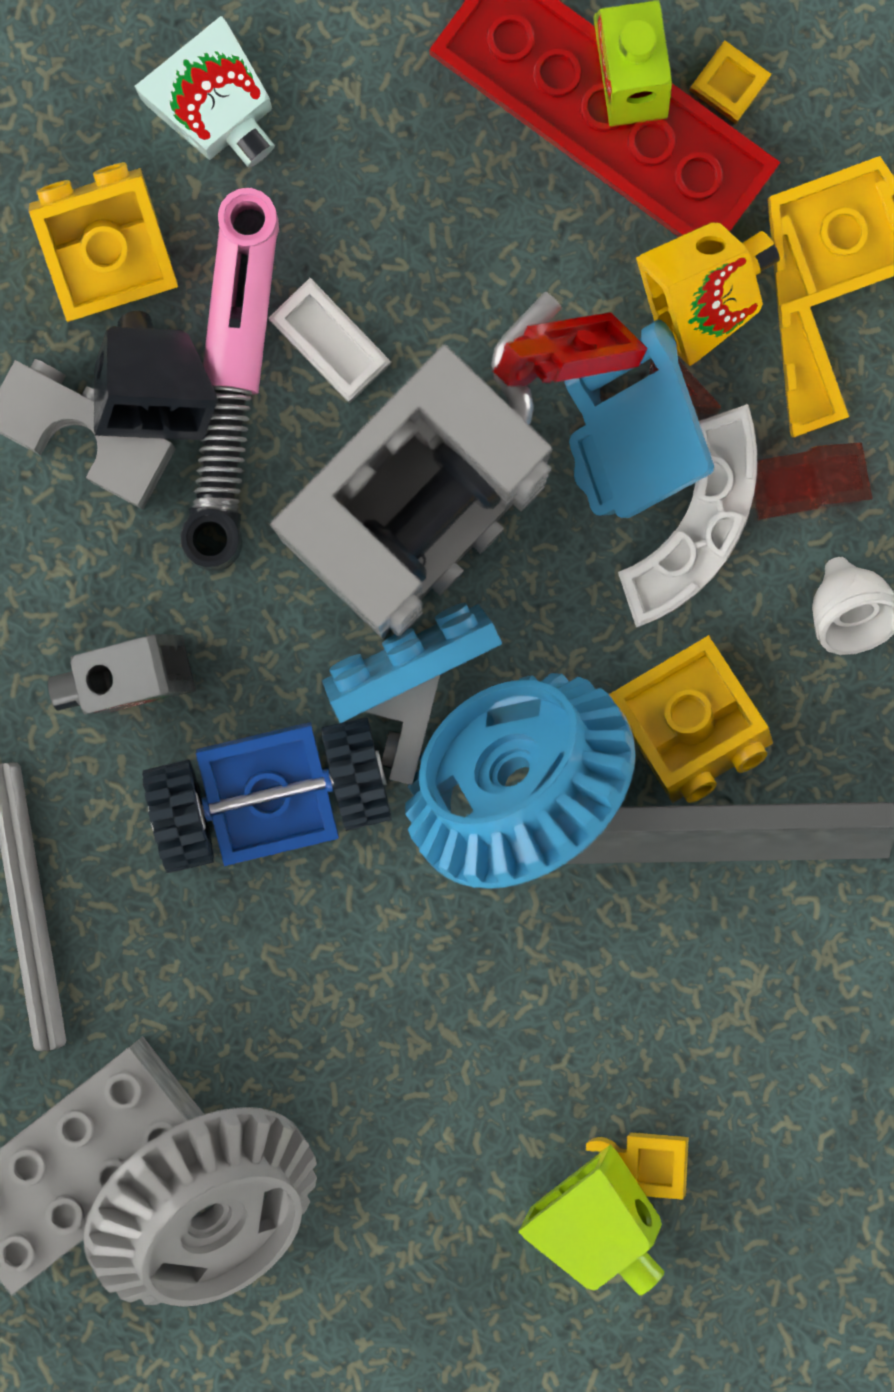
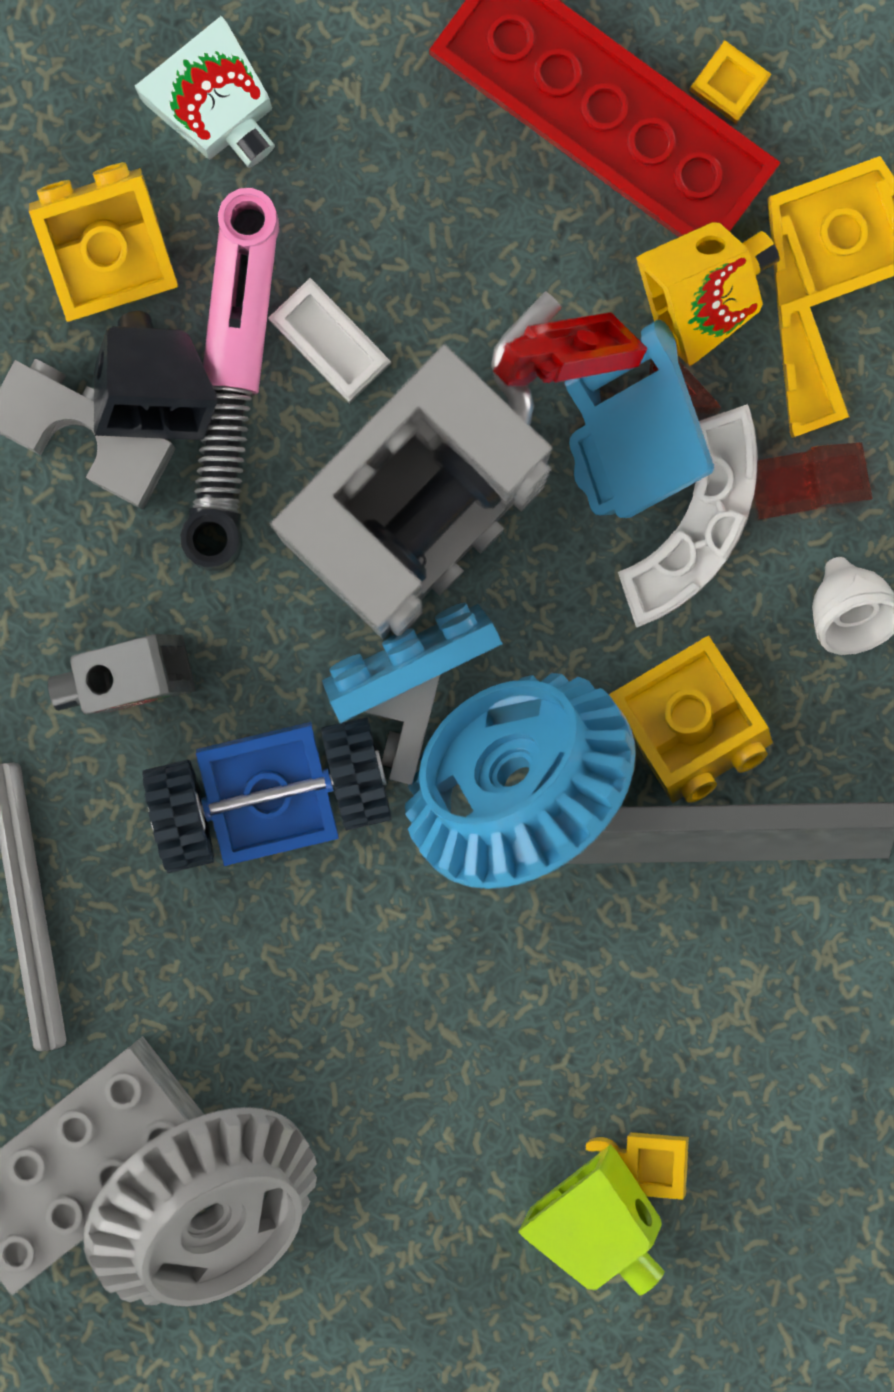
(633, 61): lime torso -> none

